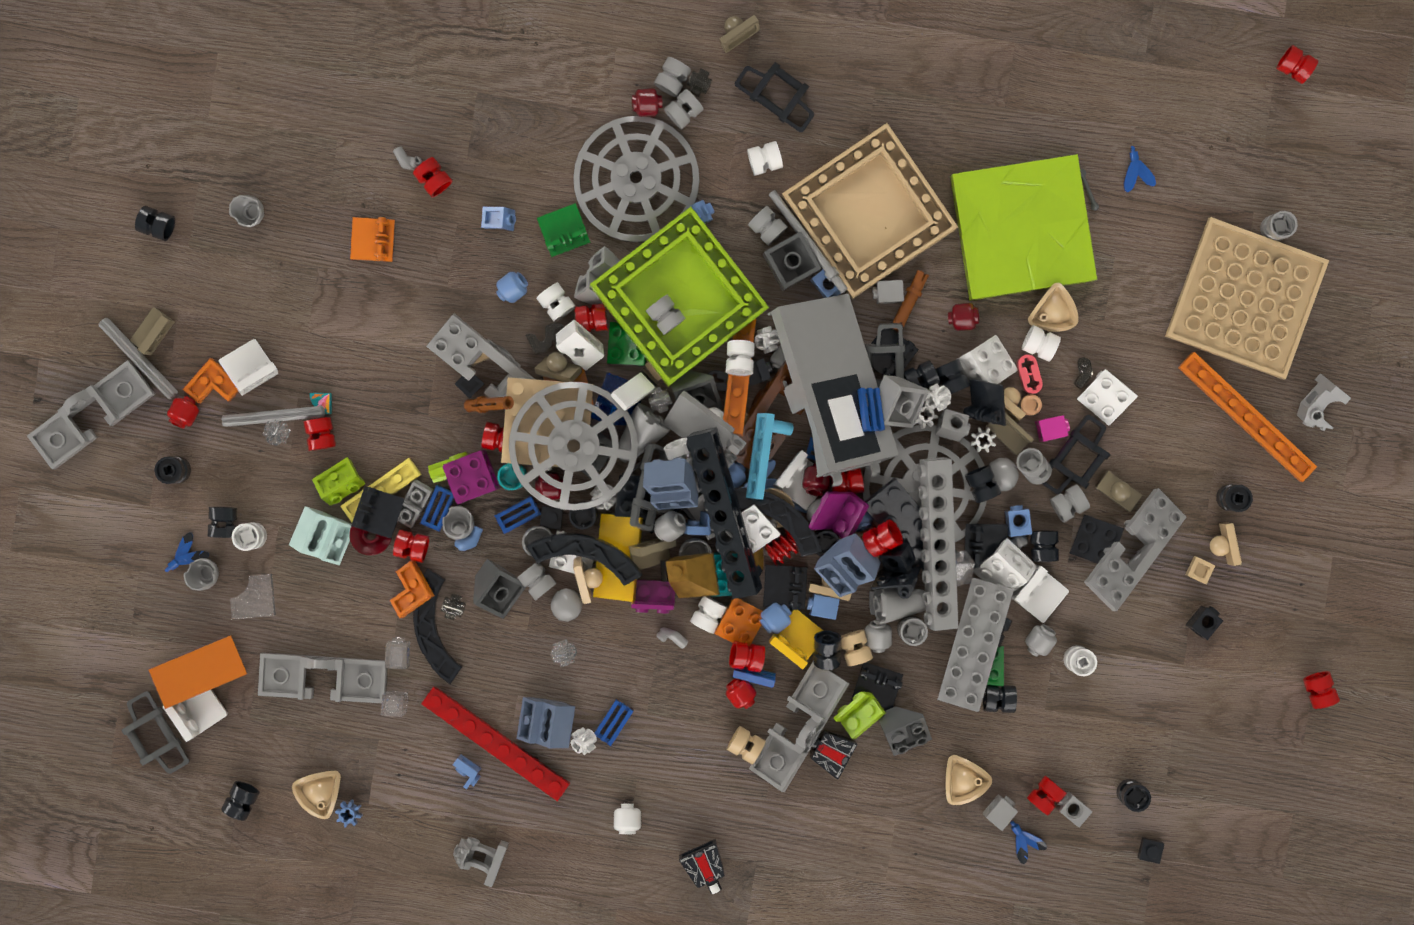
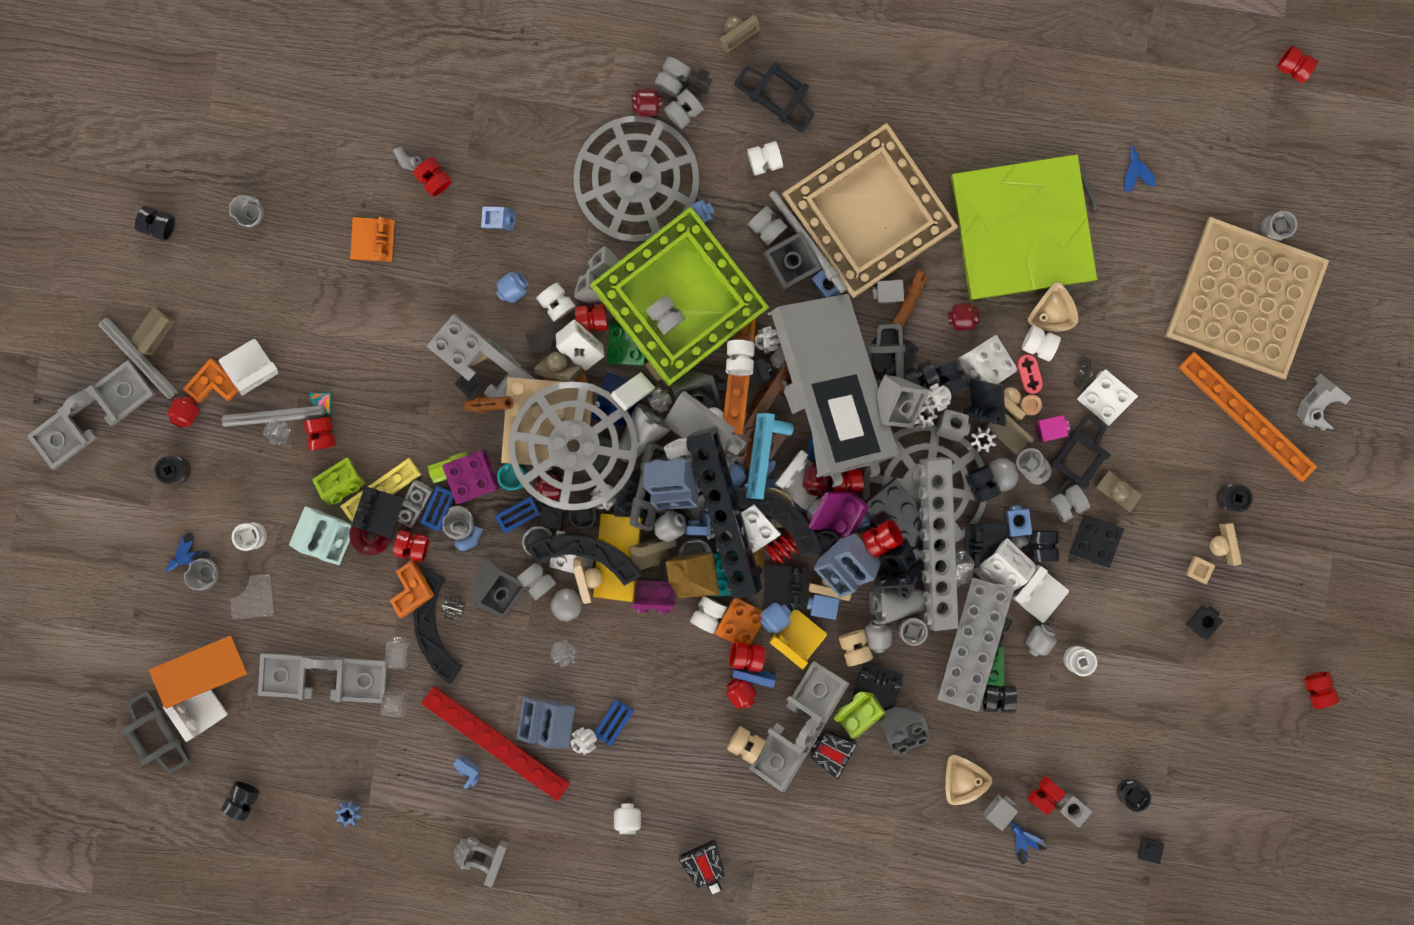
(221, 514): black wheel -> none
(318, 793): tan hat -> none
(492, 437): red wheel -> none
(563, 230): green hinge -> none
(675, 636): light grey arm -> none
(827, 650): black wheel -> none
(874, 409): blue tile -> none
(1154, 526): light grey plate -> none

